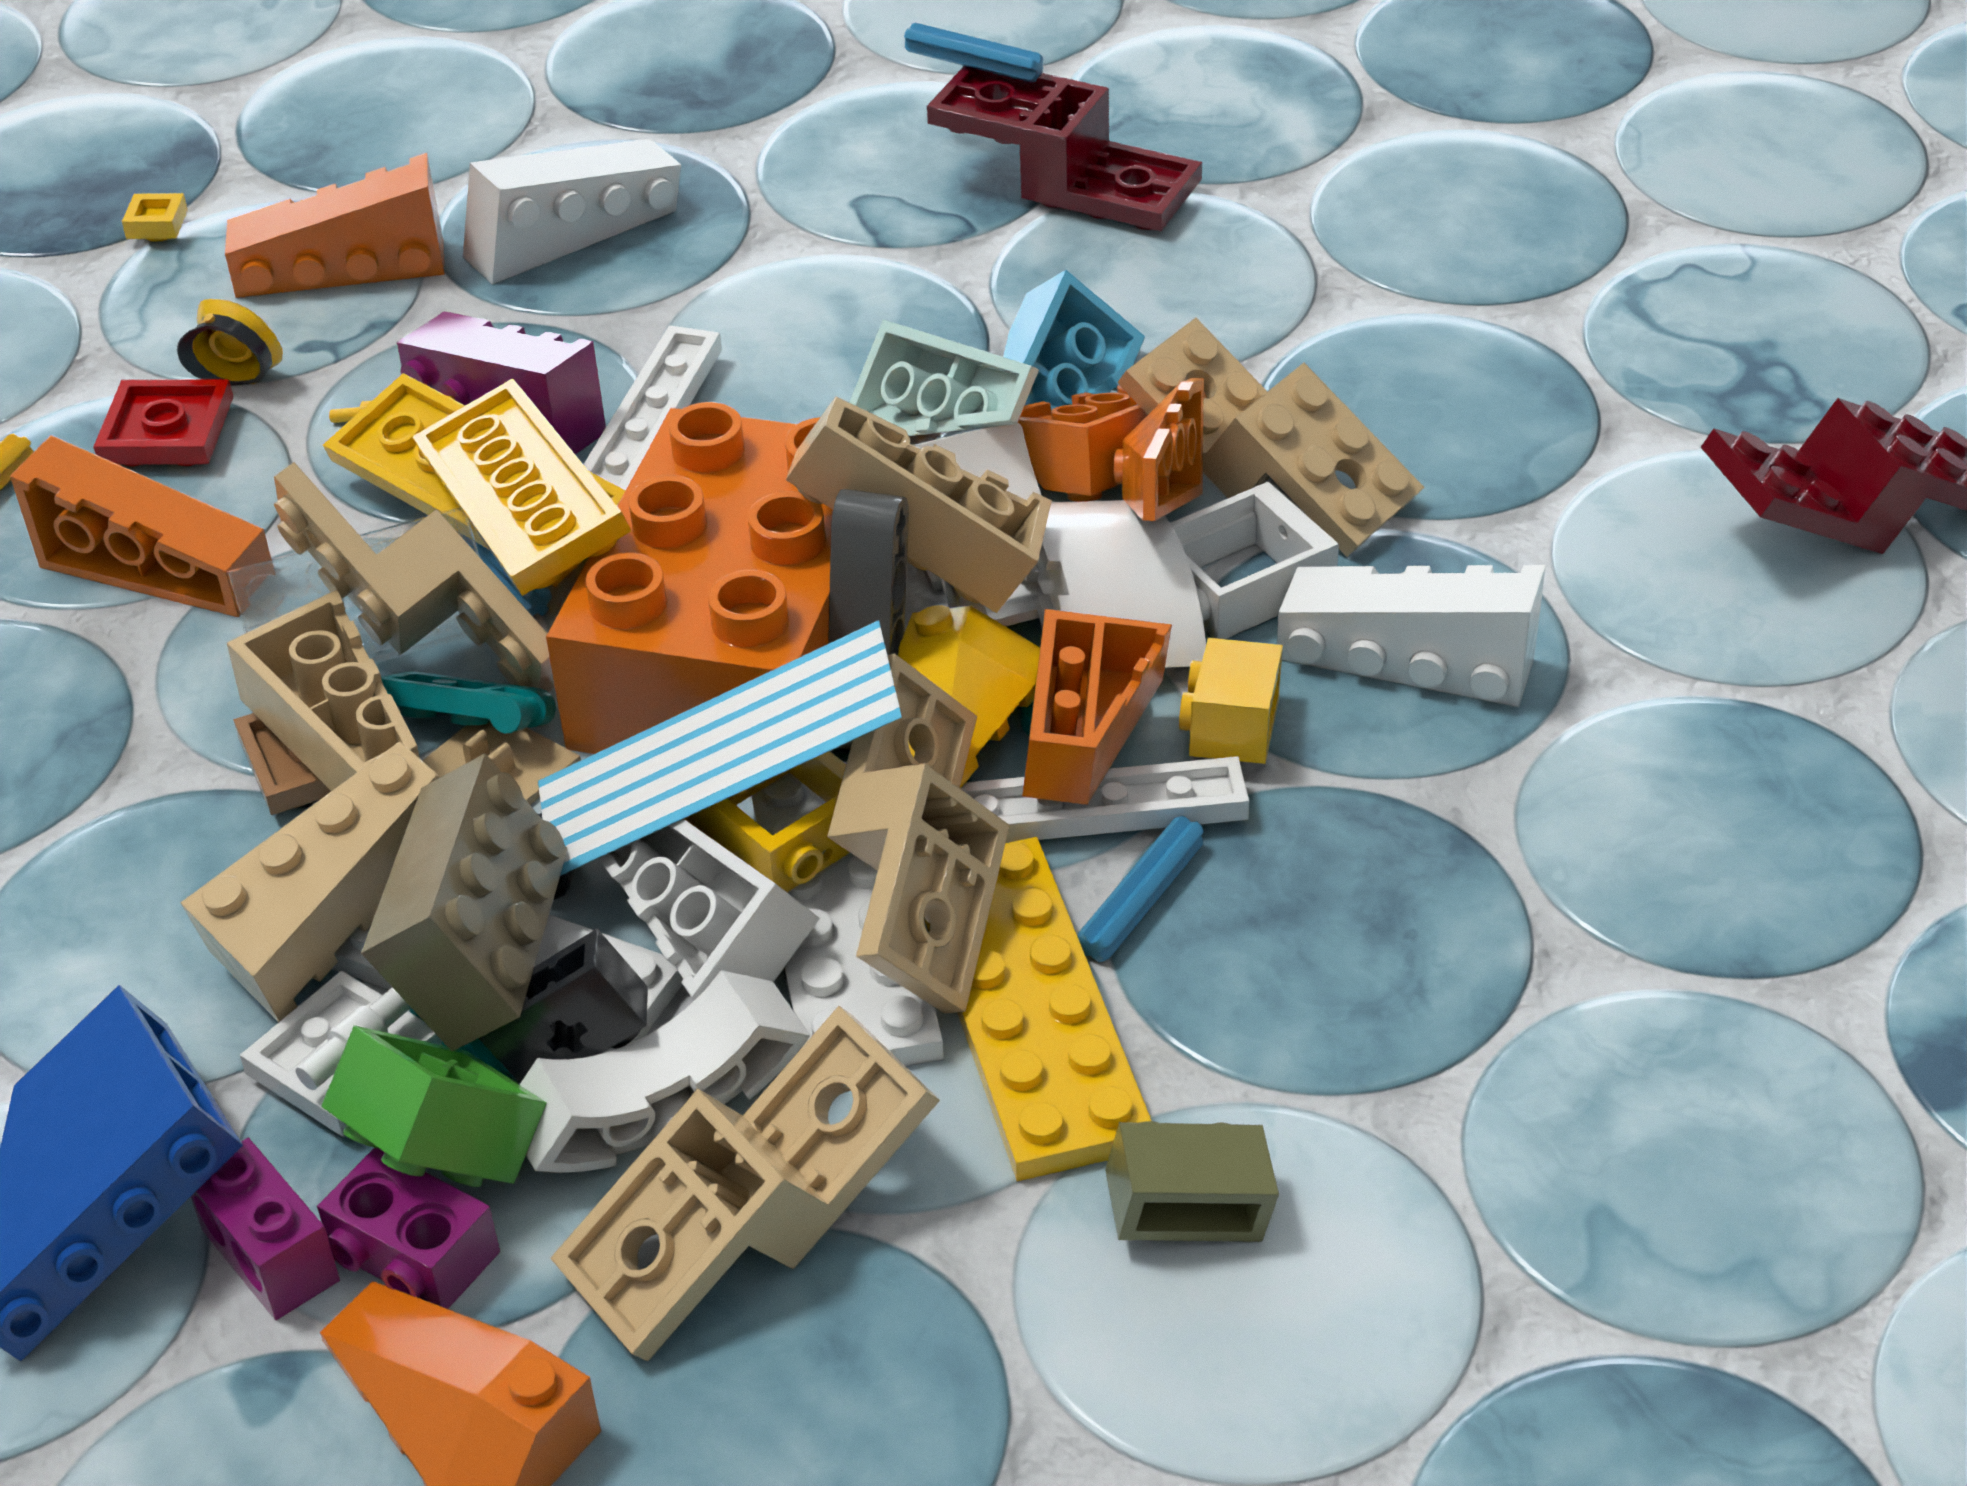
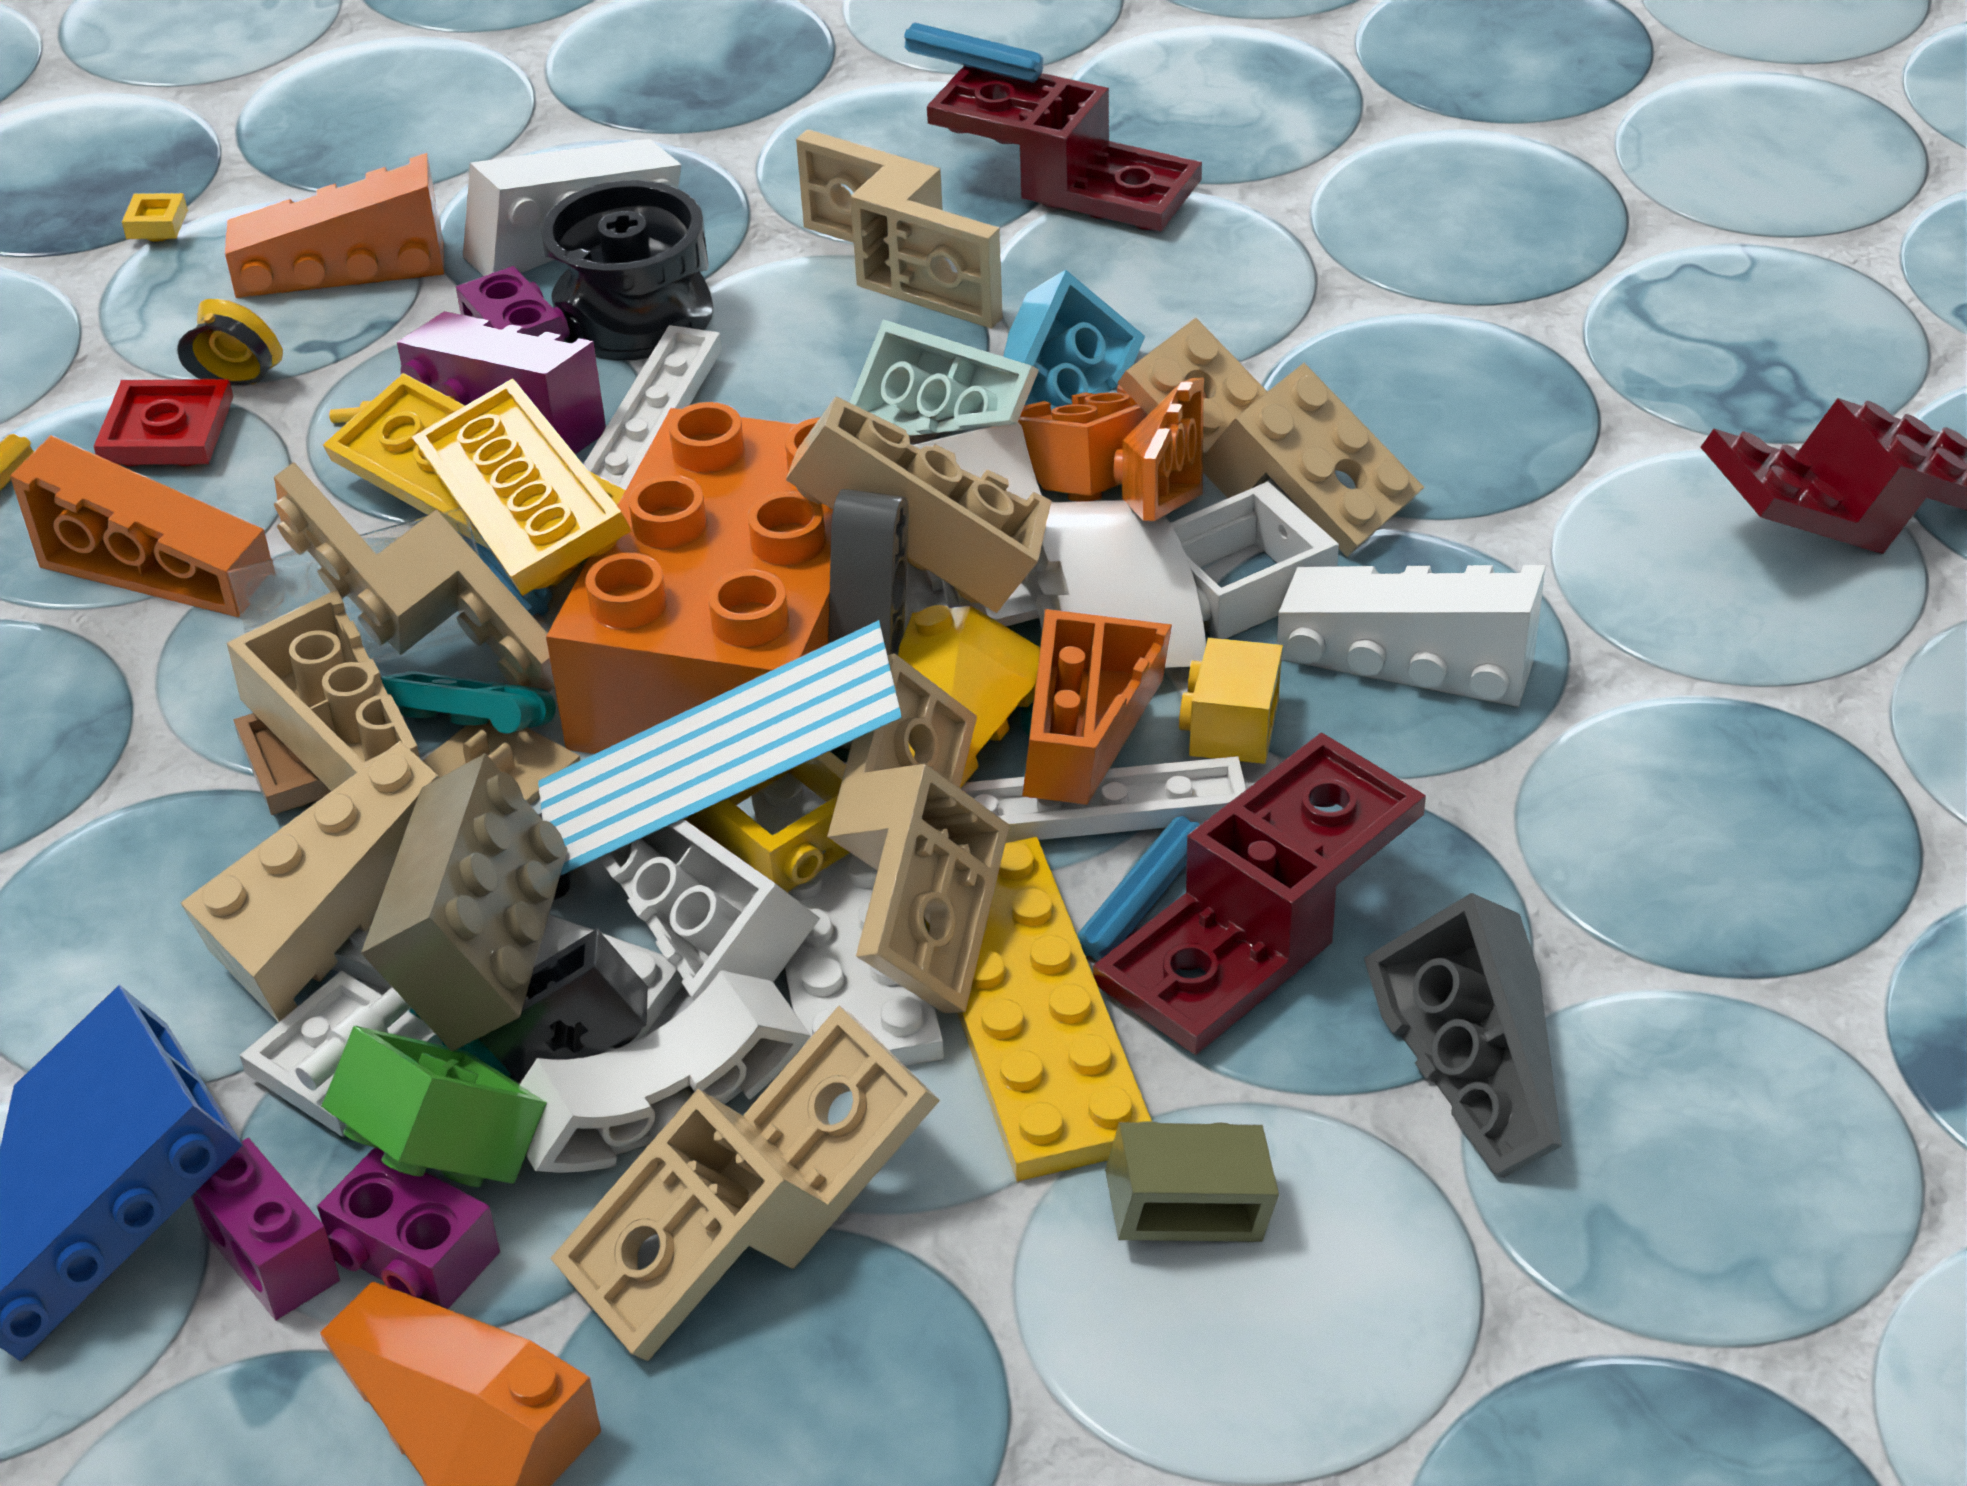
(510, 299): none -> magenta brick
(630, 265): none -> black piece
(900, 228): none -> tan bracket
(1258, 891): none -> dark red bracket
(1475, 1019): none -> dark grey wedge

